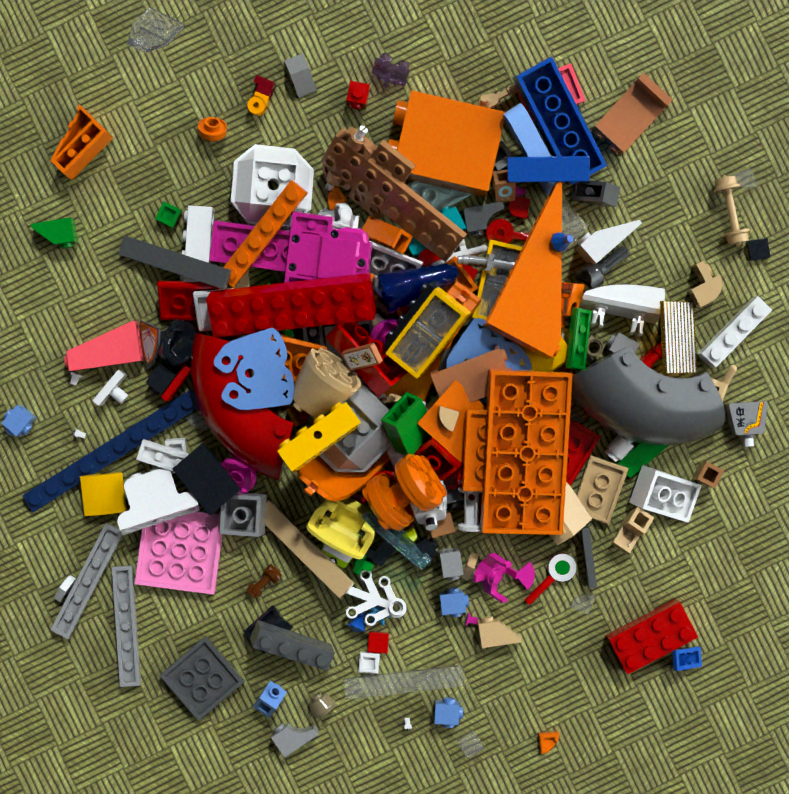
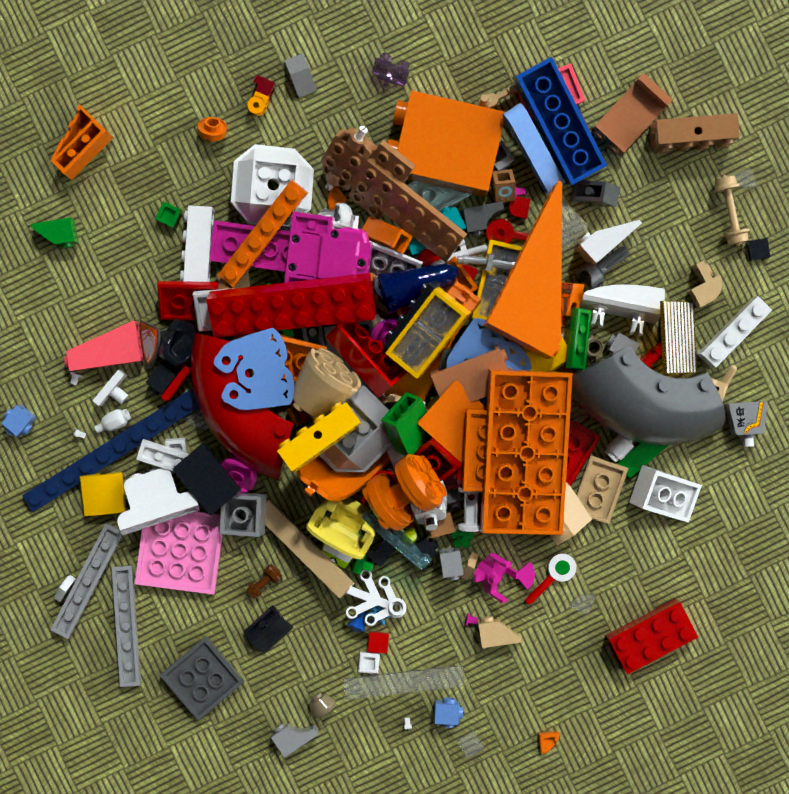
(113, 420): none -> white plant
(153, 31): clear slope -> none
(175, 262): dark grey tile -> none
(269, 699): medium blue brick -> none
(292, 645): dark grey brick -> none
(358, 95): red brick -> none
(362, 356): tile -> none
(448, 417): tan tile -> none
(453, 602): medium blue brick -> none
(461, 538): none -> green plant
(549, 169): blue slope -> none
(560, 241): blue rock -> none
(588, 557): dark grey tile -> none
(631, 528): tan brick -> none
(686, 658): blue slope -> none
(694, 132): none -> medium nougat brick
(708, 474): medium nougat brick -> none

